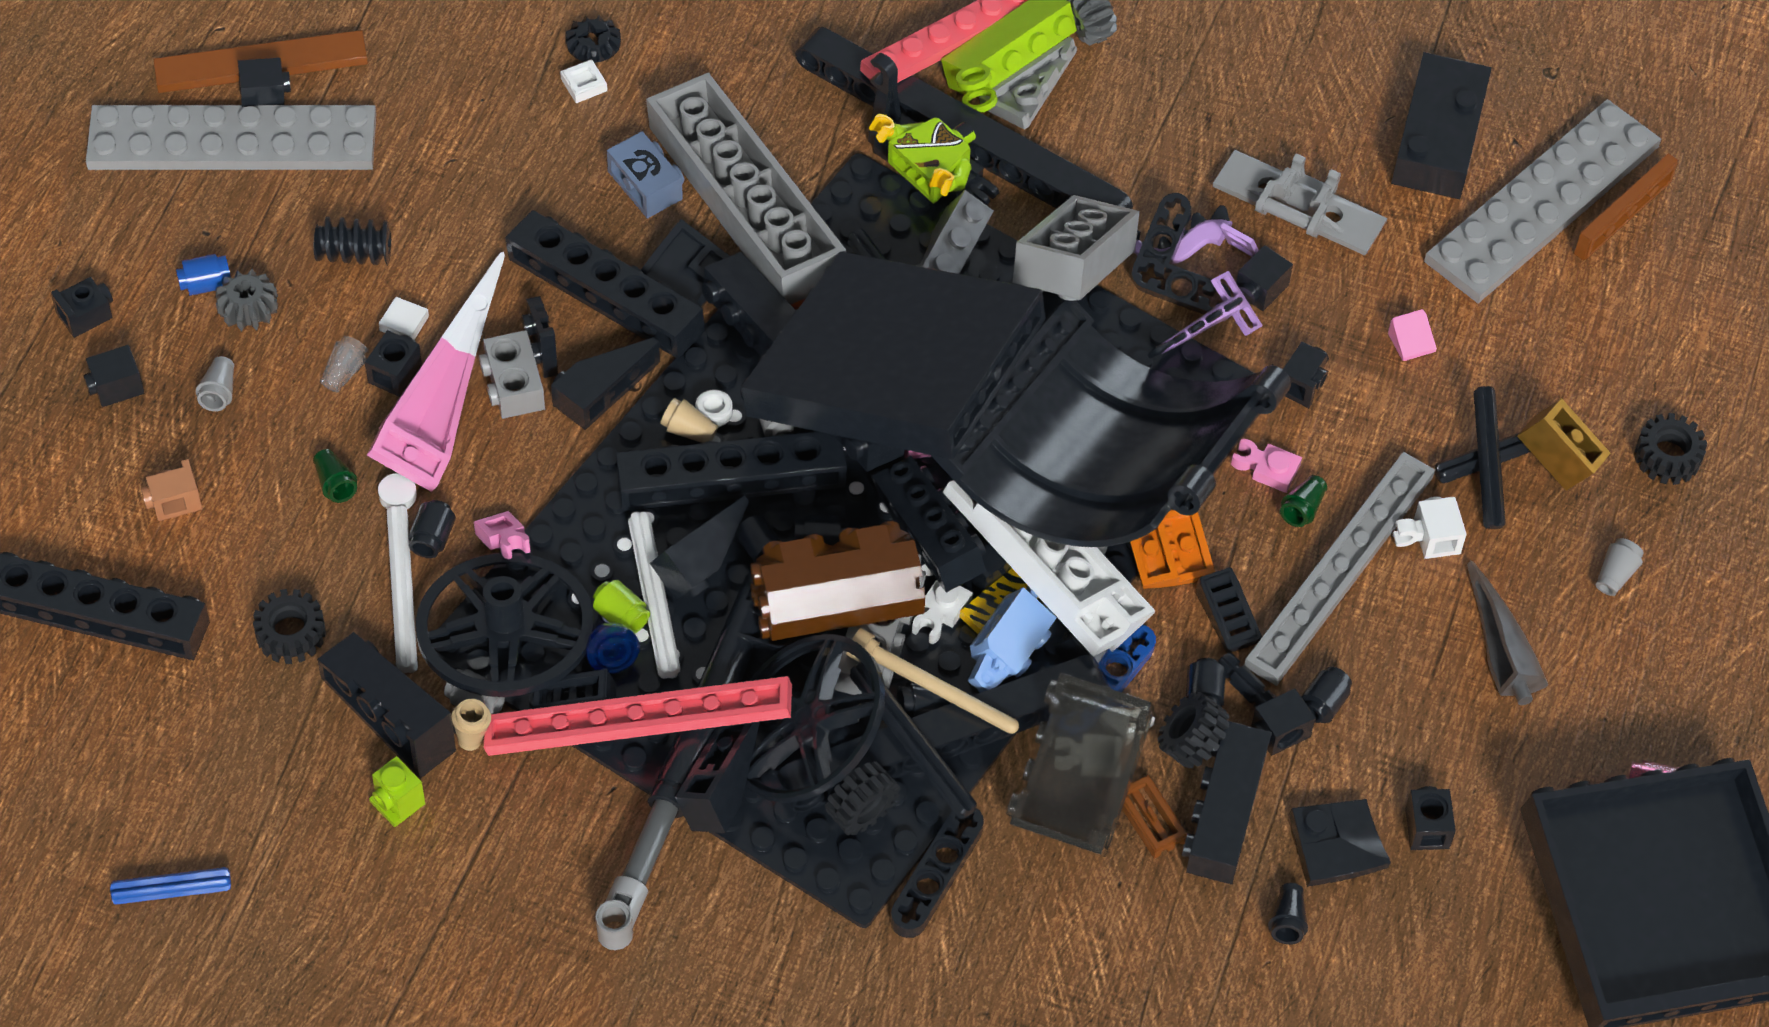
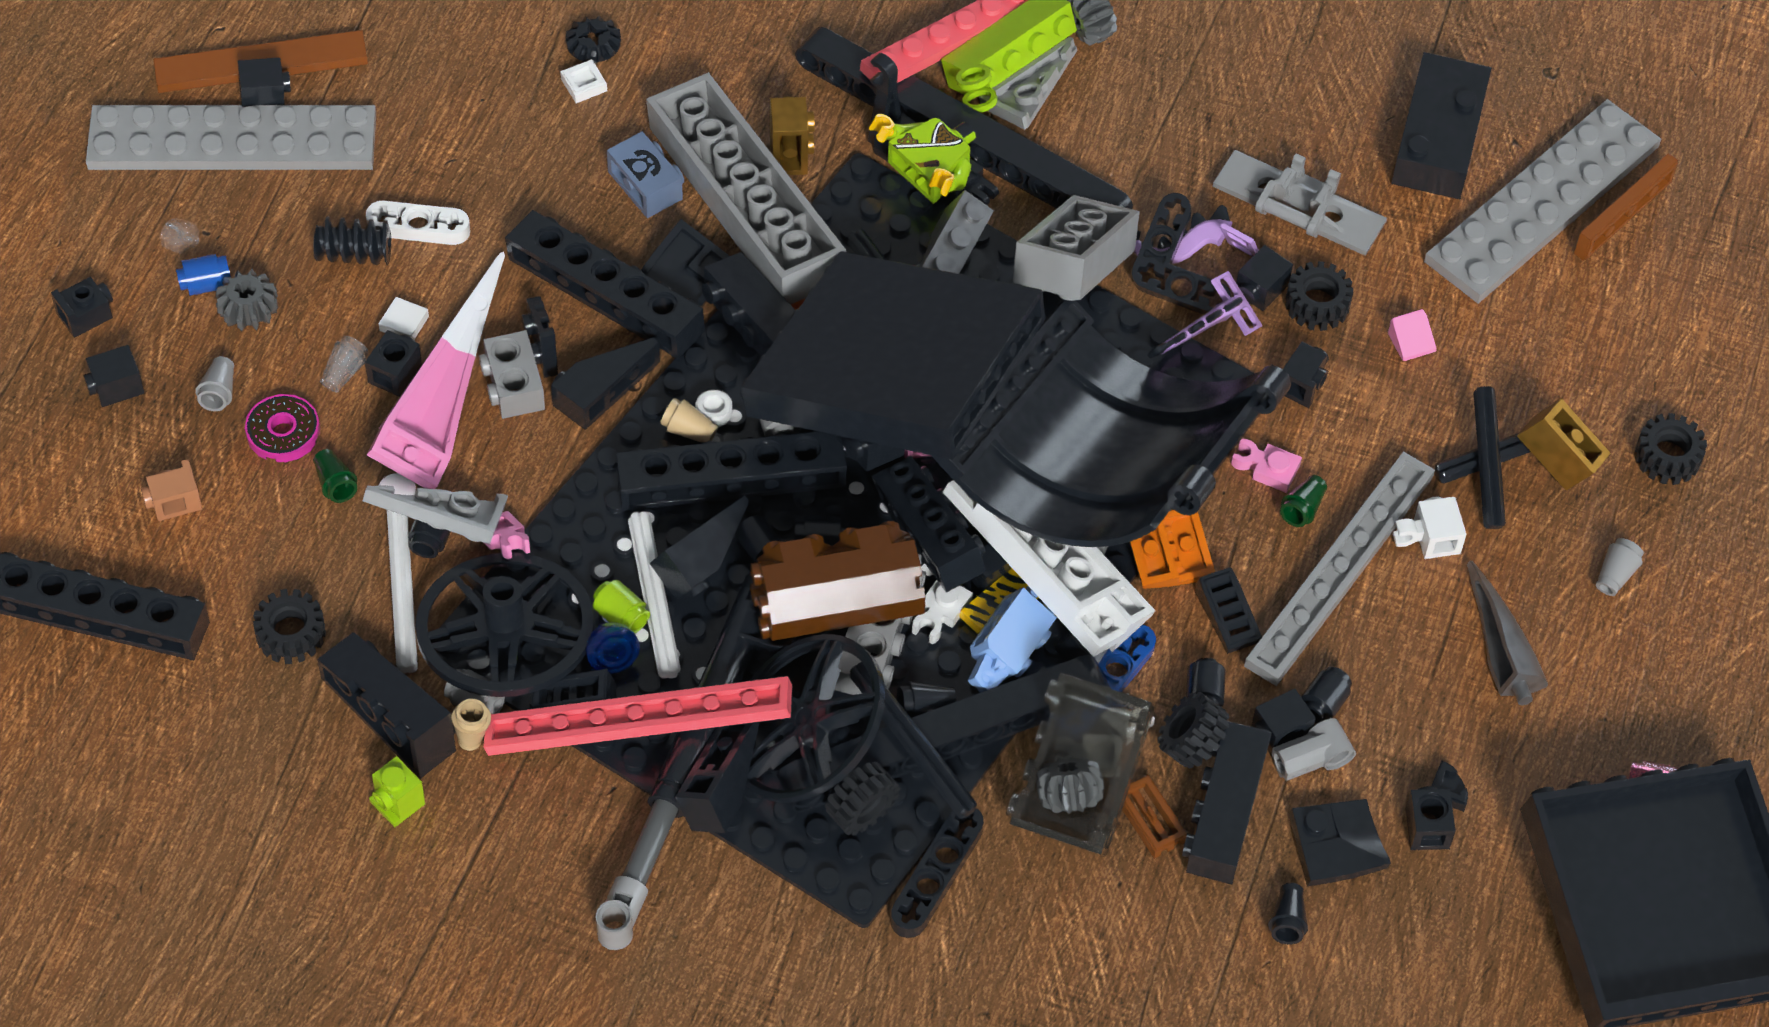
(170, 885): axle -> none
(179, 235): none -> clear piece
(276, 411): none -> tile
(428, 233): none -> white beam
(443, 509): none -> light grey wing
(791, 133): none -> pearl gold brick
(933, 684): tan piece -> none
(1070, 785): none -> dark grey gear
(1245, 680): black axle -> none
(1319, 312): none -> black tyre
(1323, 746): none -> light grey piece
(1449, 779): none -> black tile

